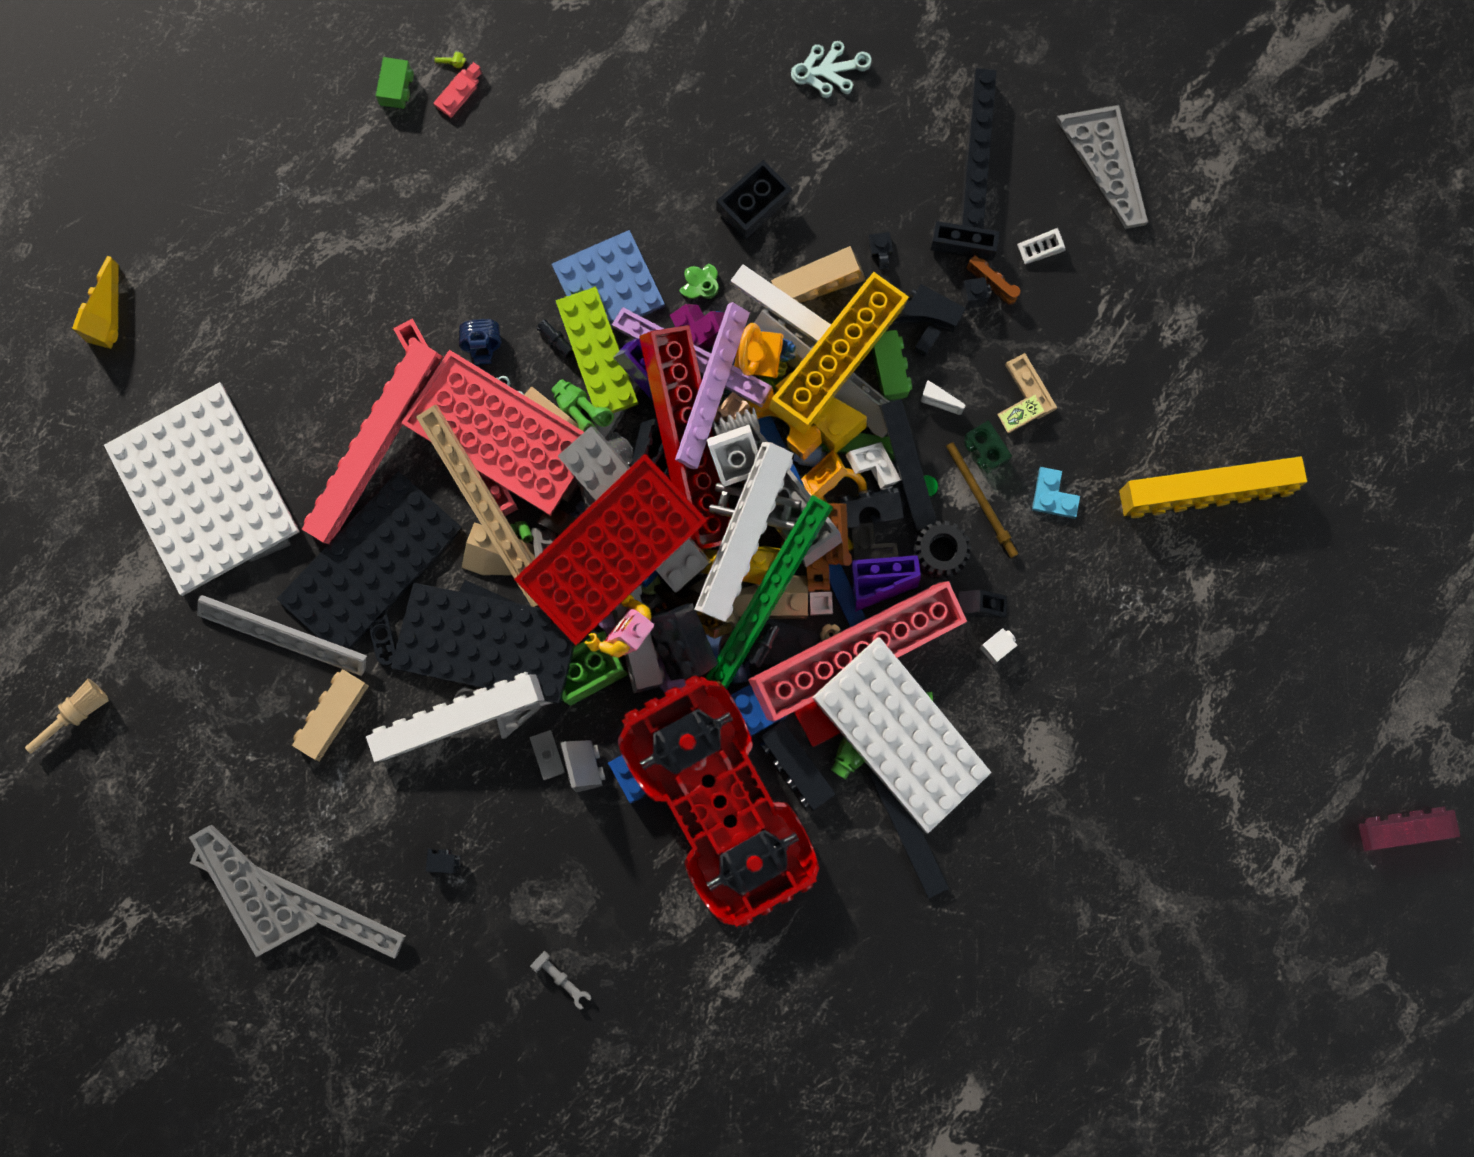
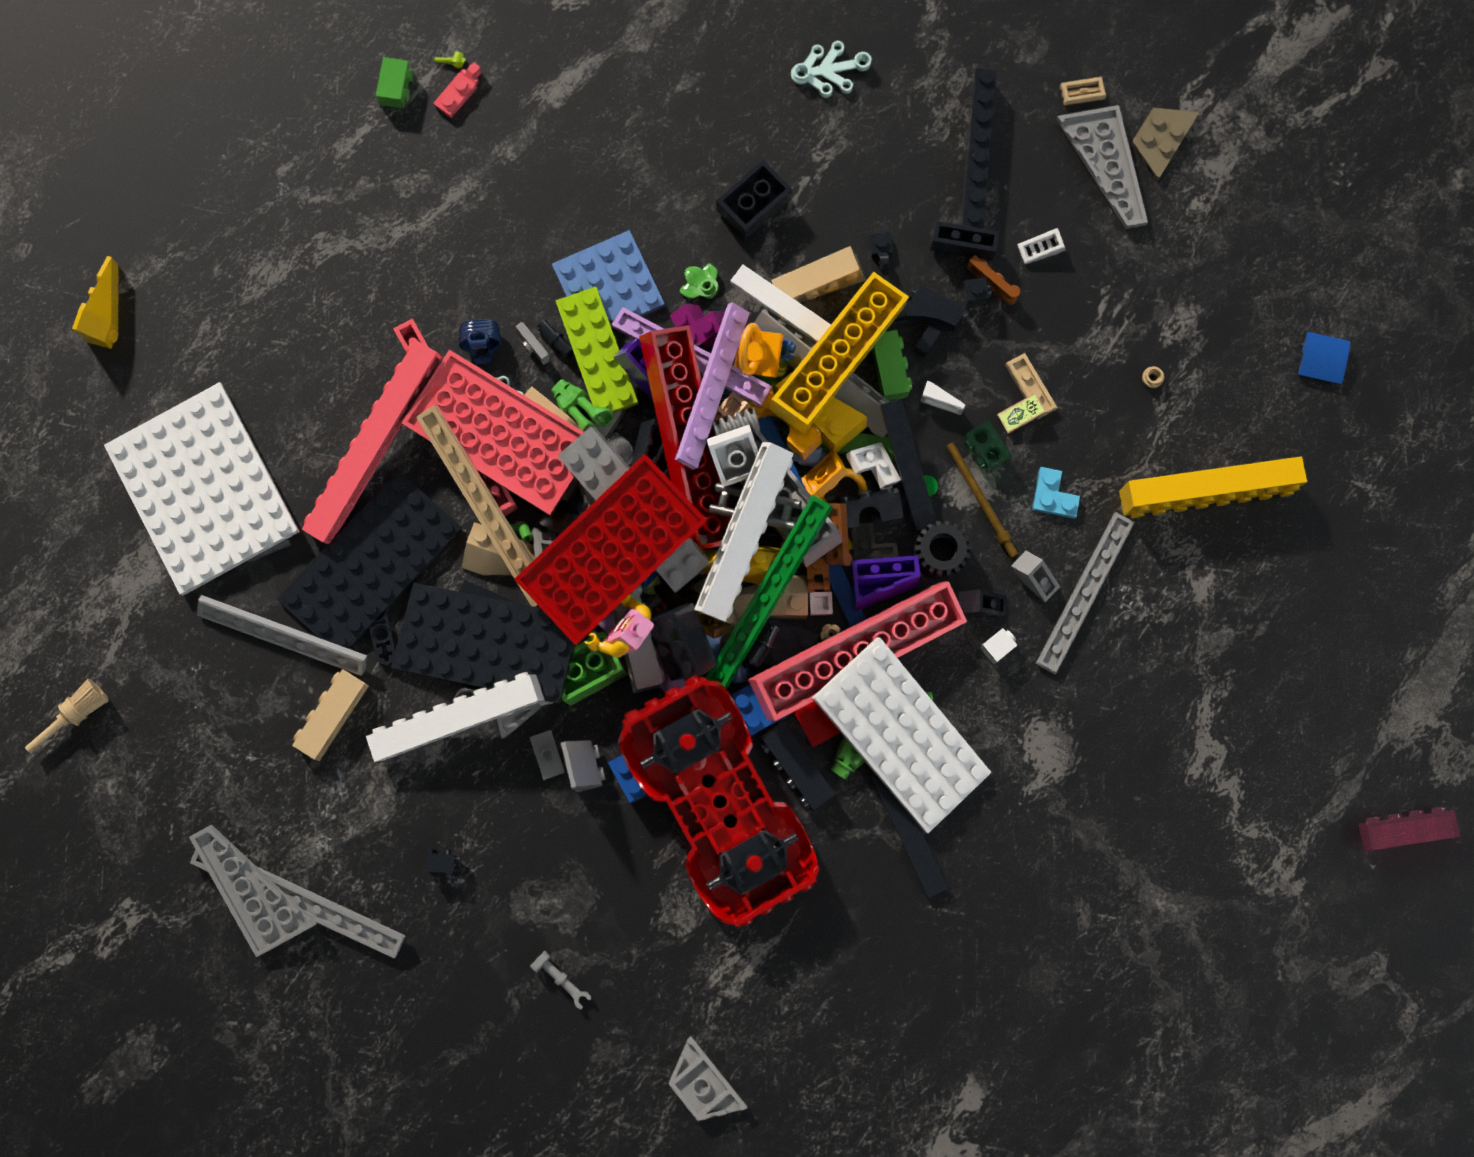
(531, 343): none -> light grey plate
(702, 1085): none -> light grey wing
(1035, 575): none -> light grey slope
(1068, 100): none -> tan tile
(1085, 593): none -> light grey tile
(1157, 373): none -> tan plate
(1161, 137): none -> dark tan wing
(1324, 357): none -> blue slope

